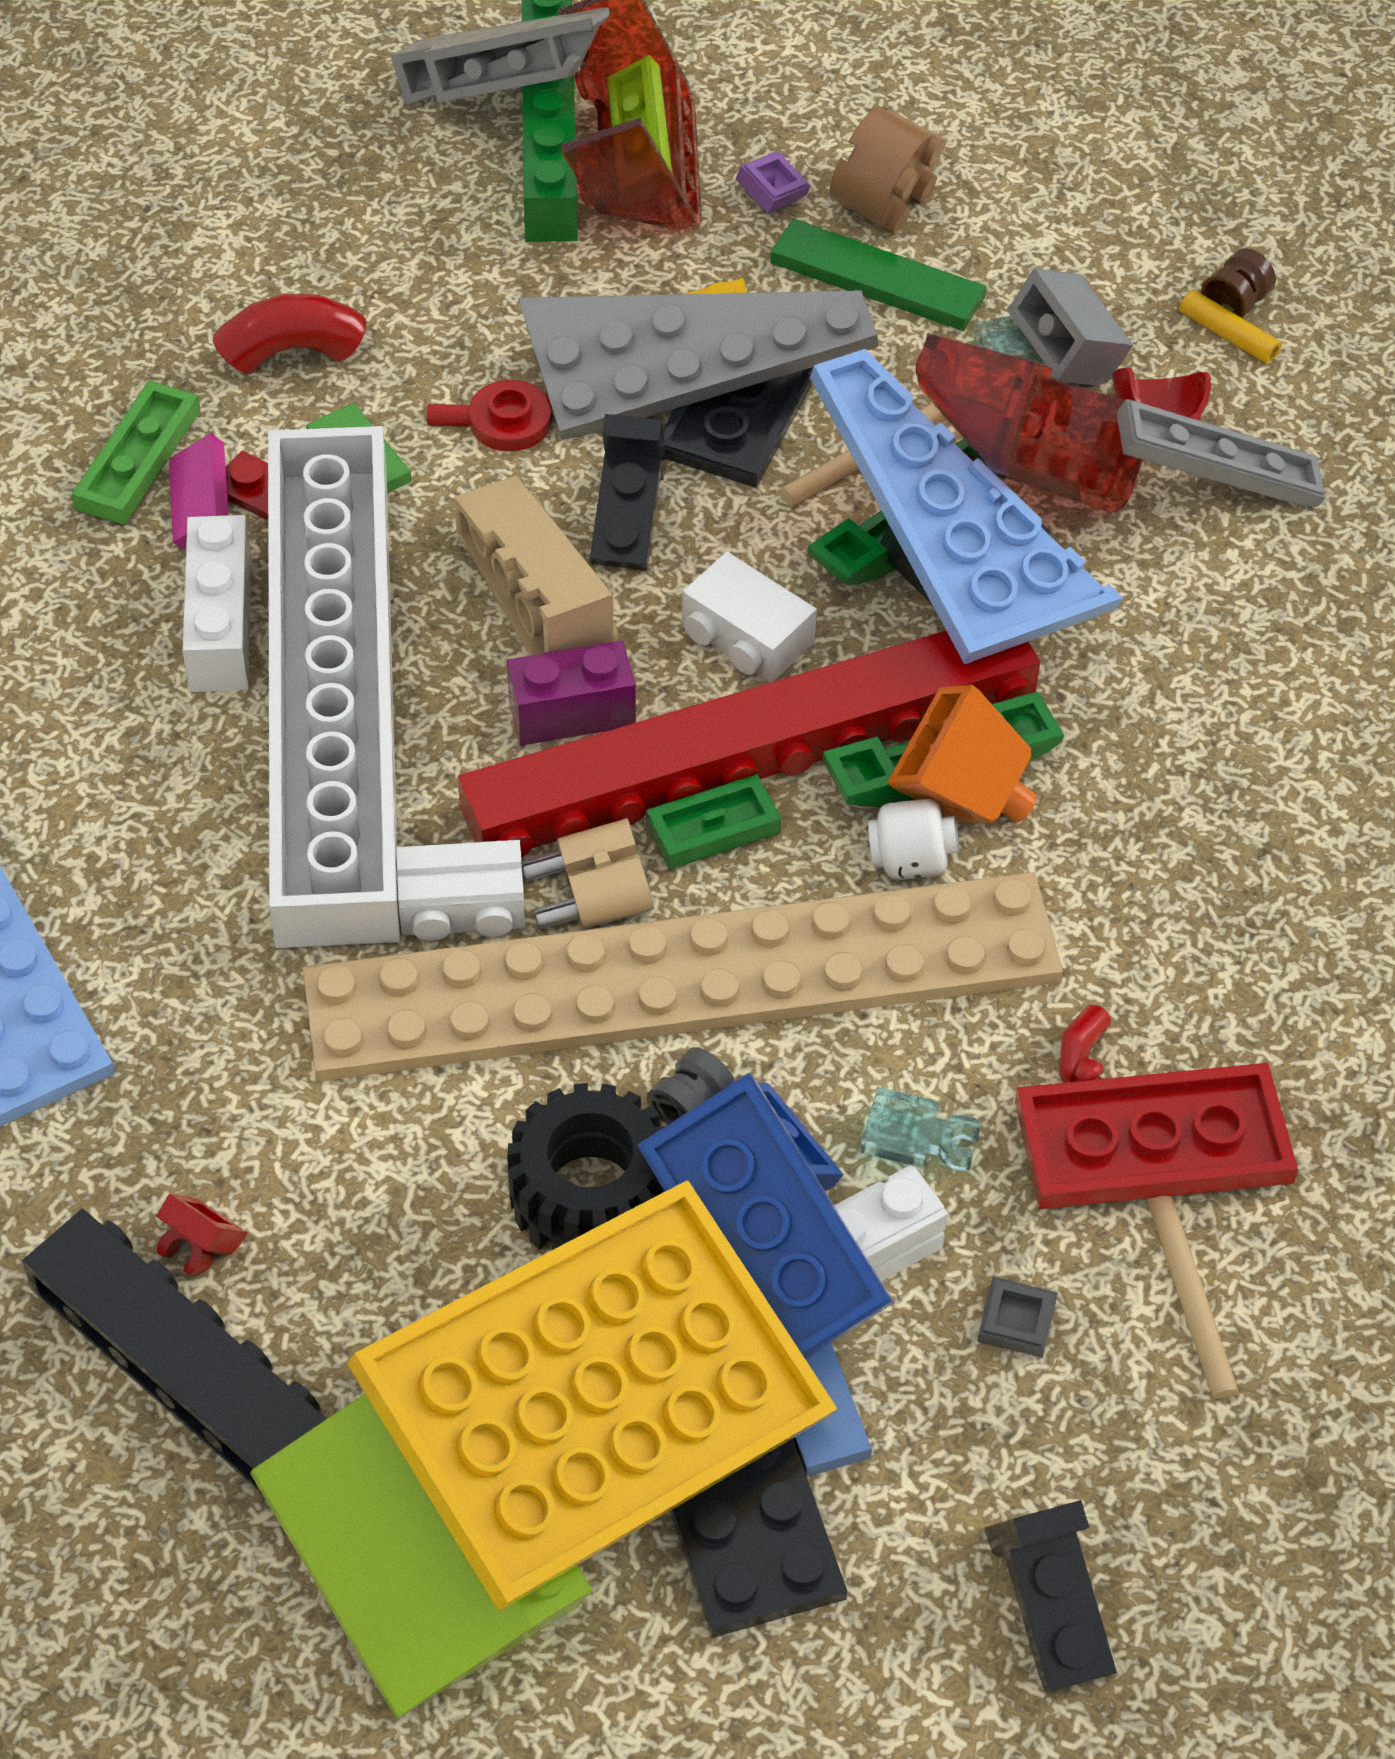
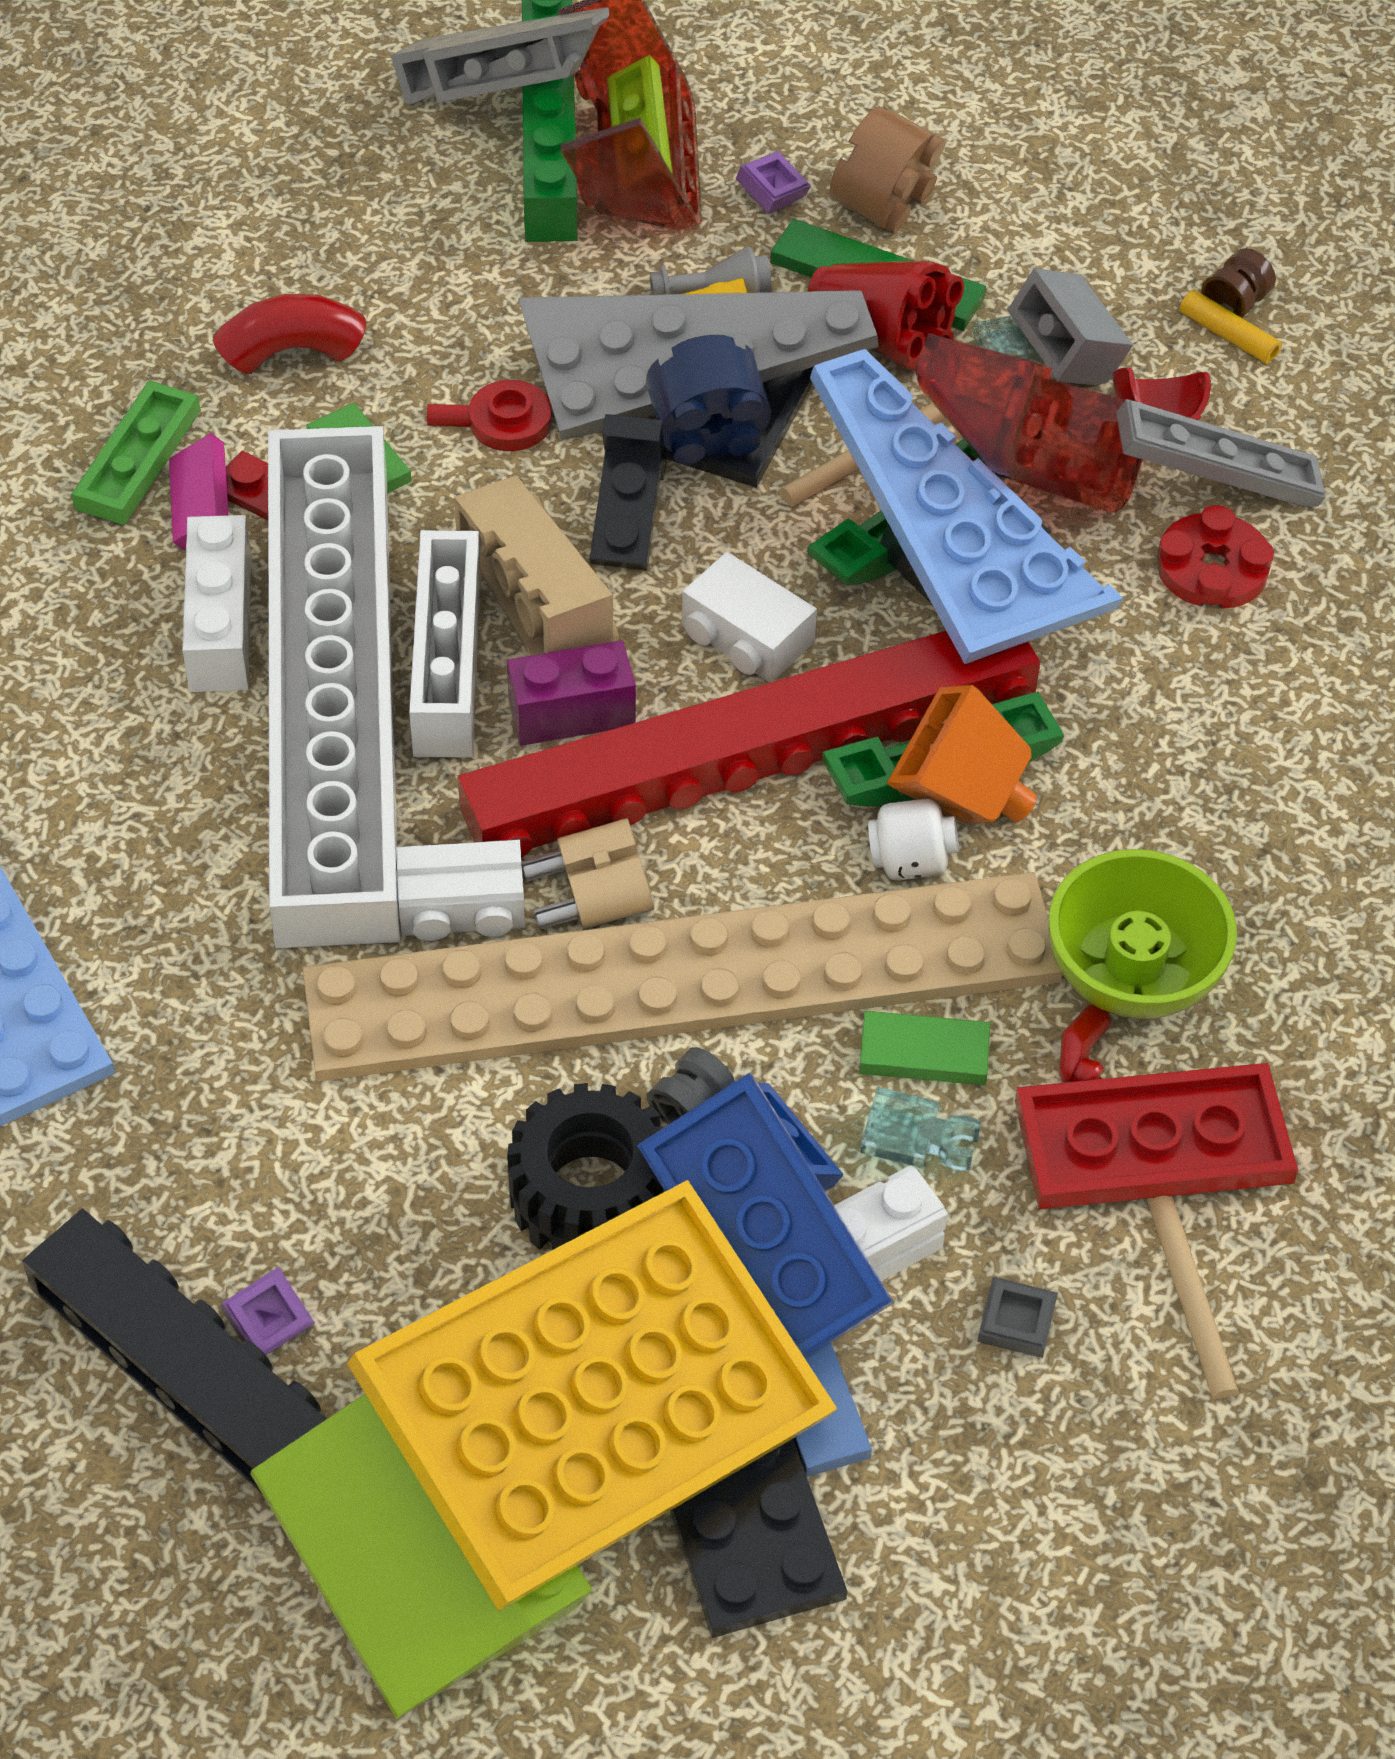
(200, 1227): red tile -> none
(267, 1312): none -> medium lavender tile
(445, 644): none -> white brick
(709, 399): none -> dark blue brick
(713, 821): green plate -> none
(742, 264): none -> light grey piece
(902, 299): none -> red cone
(925, 1048): none -> bright green tile
(1055, 1594): black bracket -> none
(1141, 932): none -> lime piece
(1215, 532): none -> red plate

